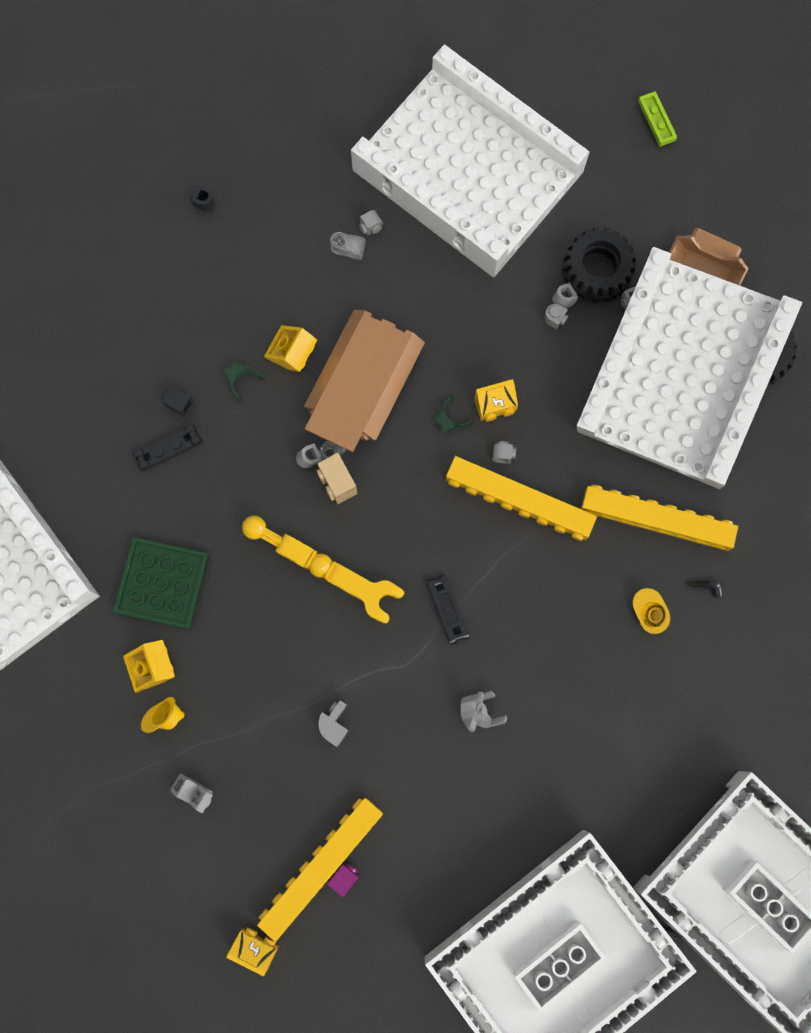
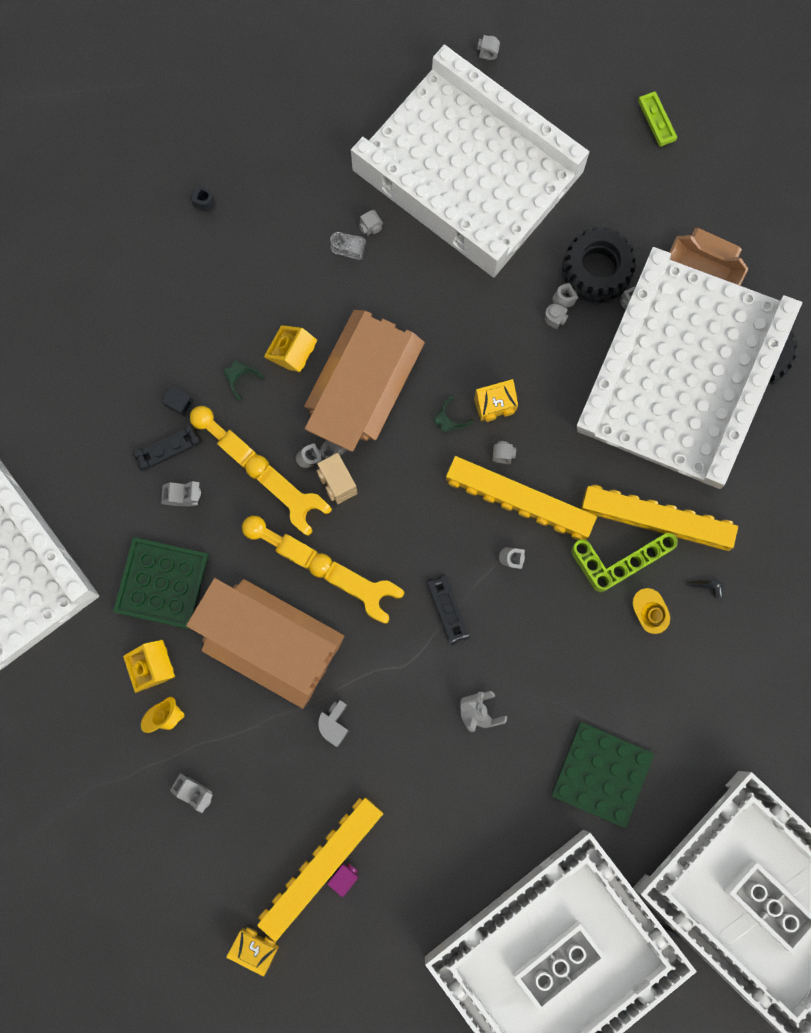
(181, 494): none -> light grey brick
(259, 468): none -> yellow piece
(265, 639): none -> medium nougat panel
(488, 47): none -> light grey plate
(512, 557): none -> light grey plate
(602, 775): none -> dark green plate
(625, 565): none -> lime beam

